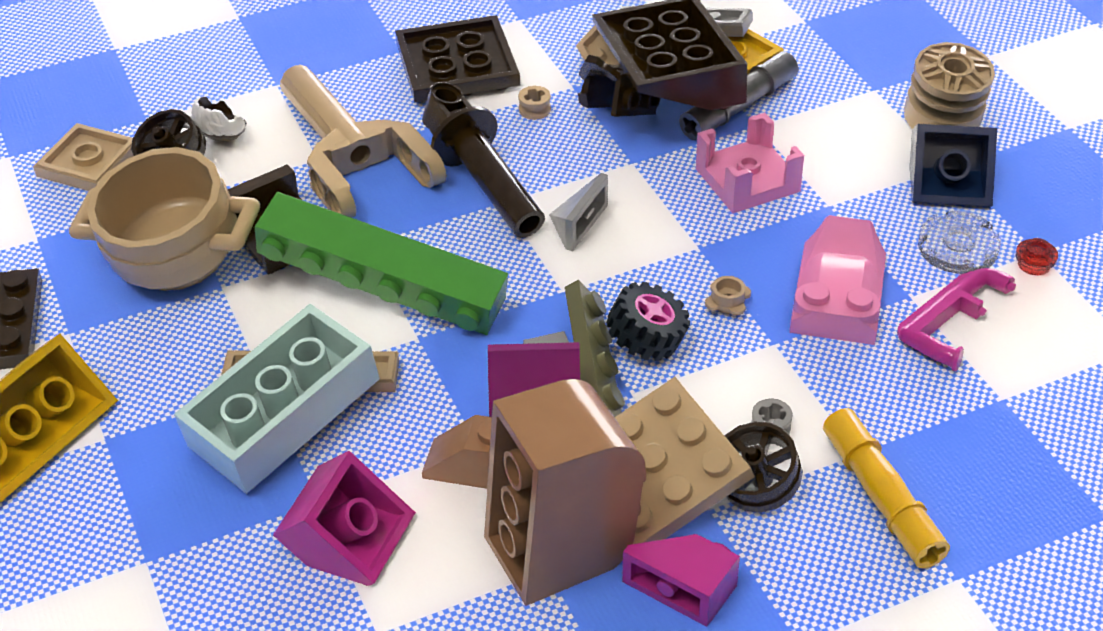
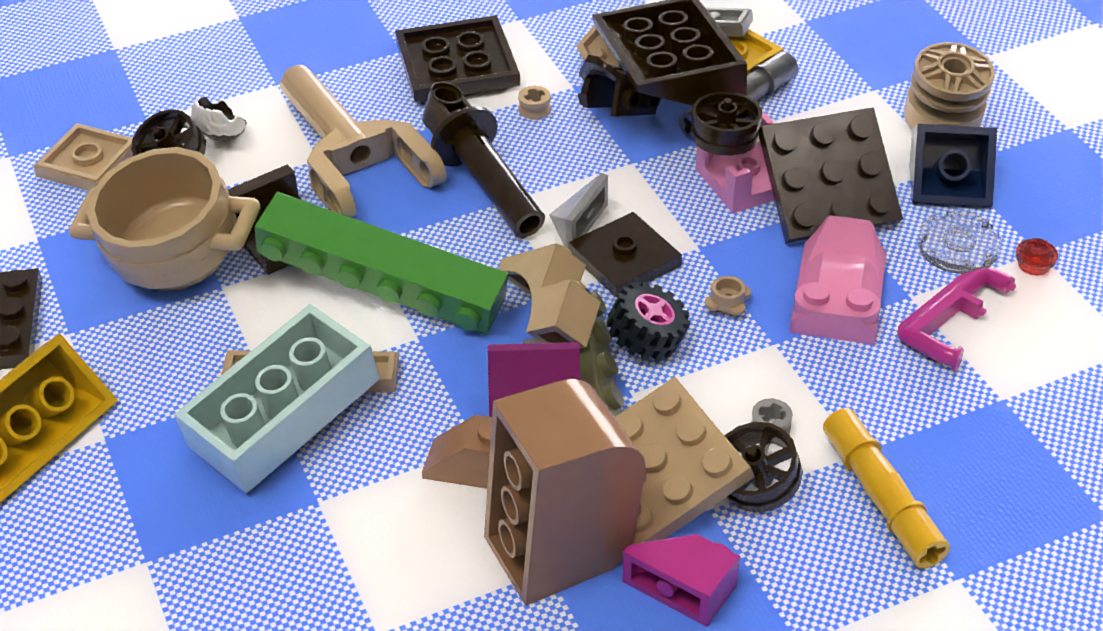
(345, 521): dark pink slope -> none
(560, 304): none -> tan arch
(625, 253): none -> dark brown plate
(726, 123): none -> dark brown wheel
(828, 169): none -> dark brown plate

